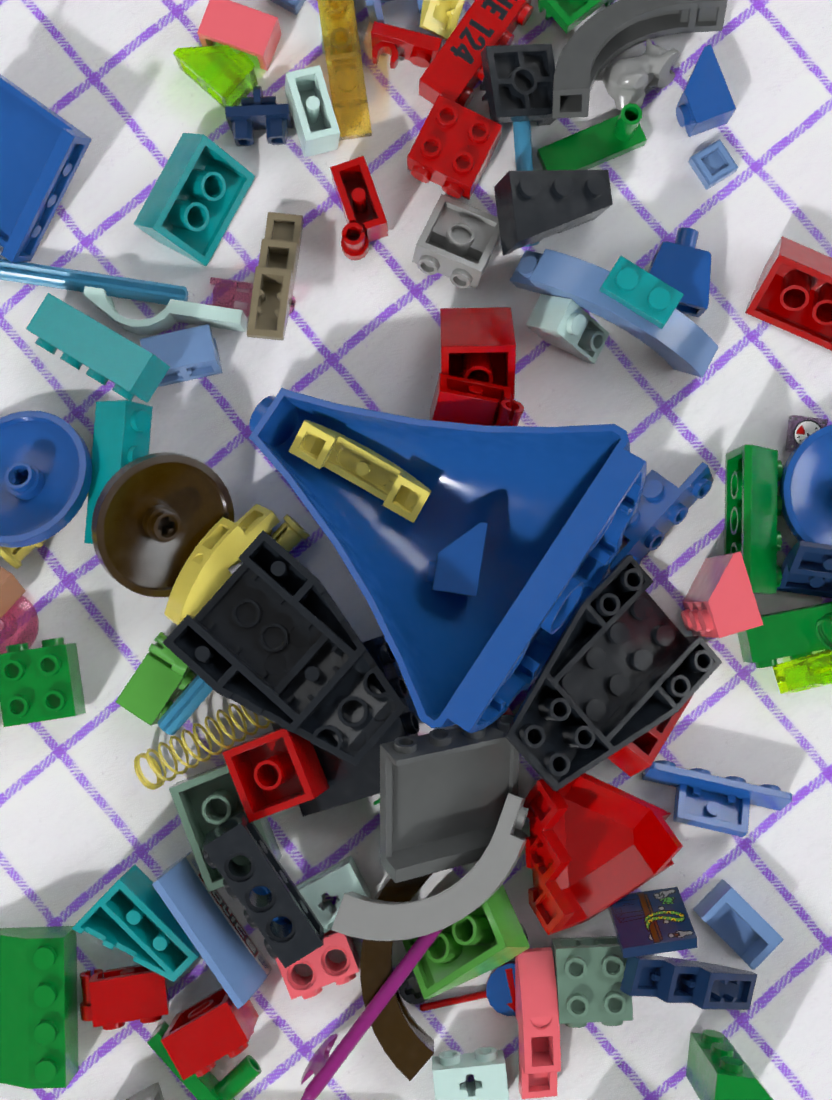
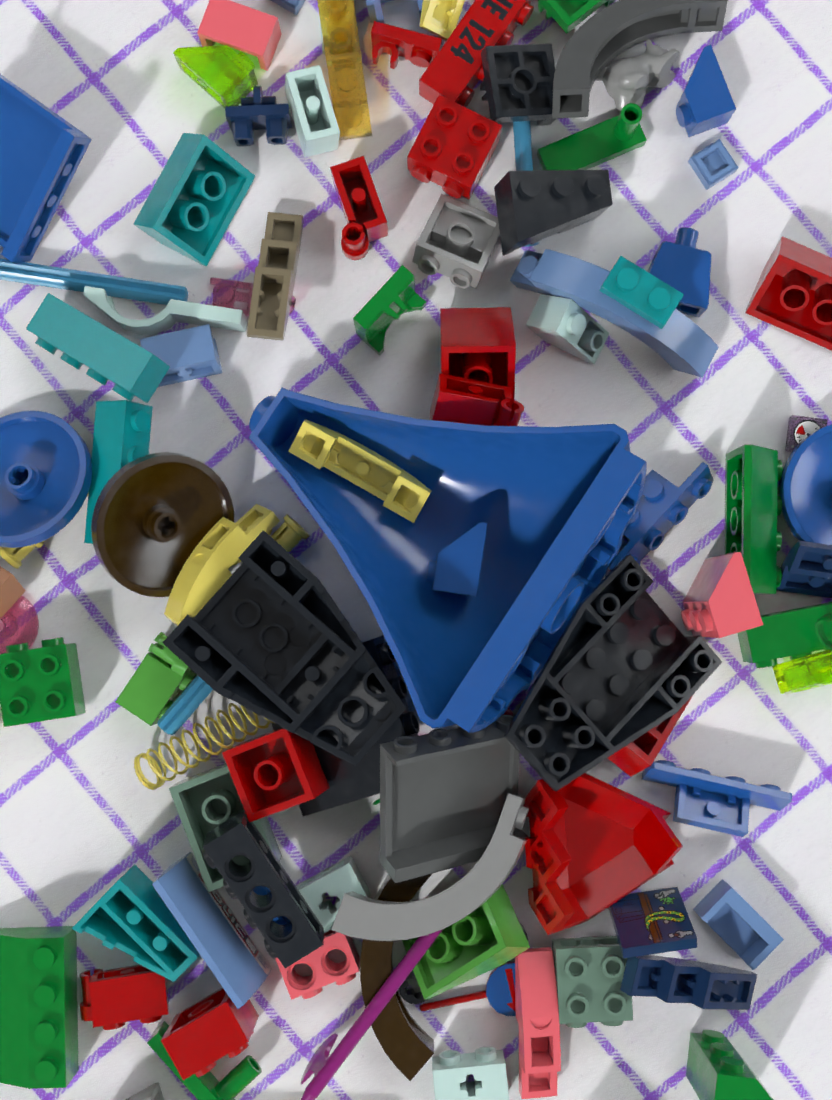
(388, 304): none -> green piece

